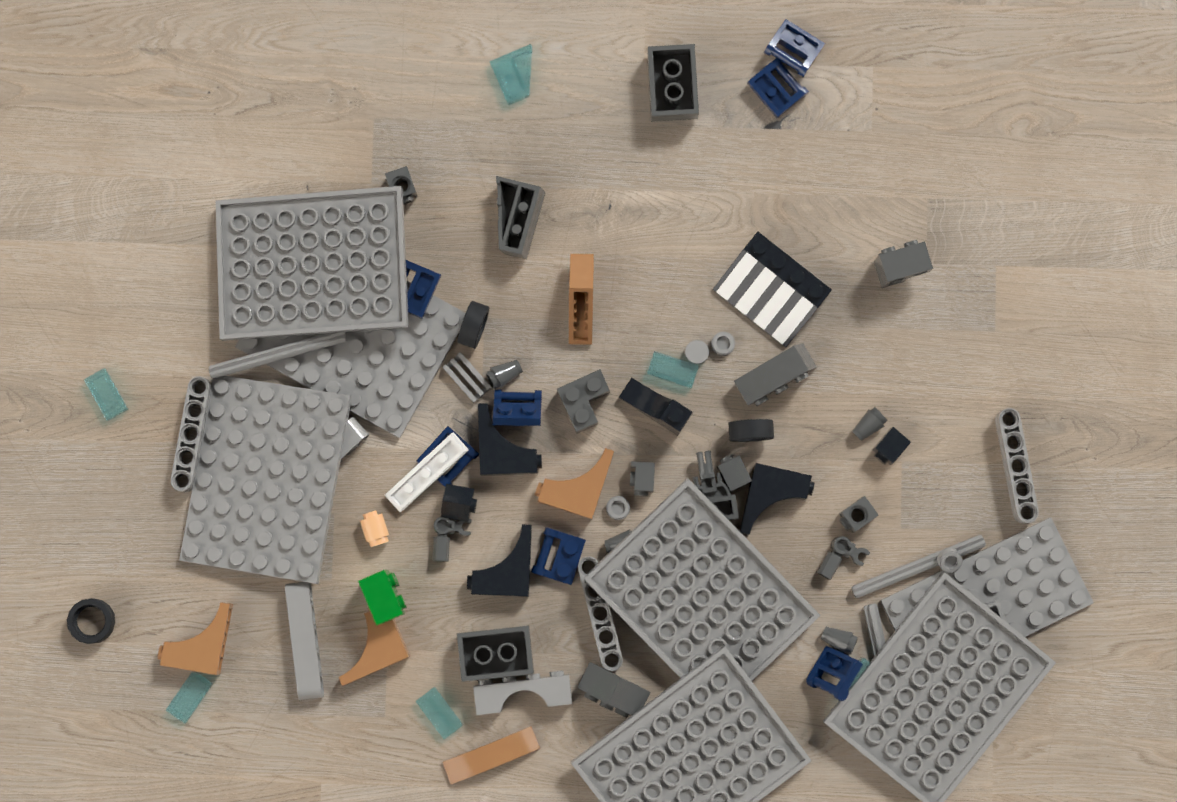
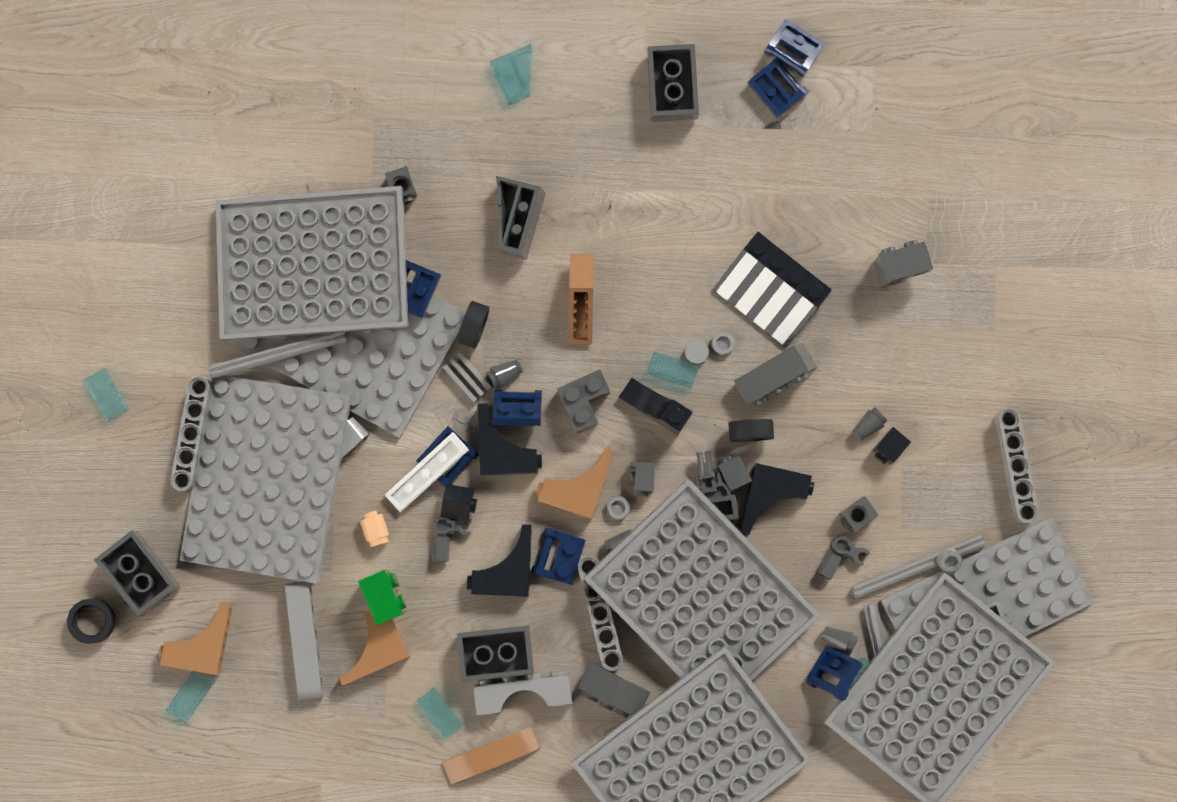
(137, 573): none -> dark grey brick

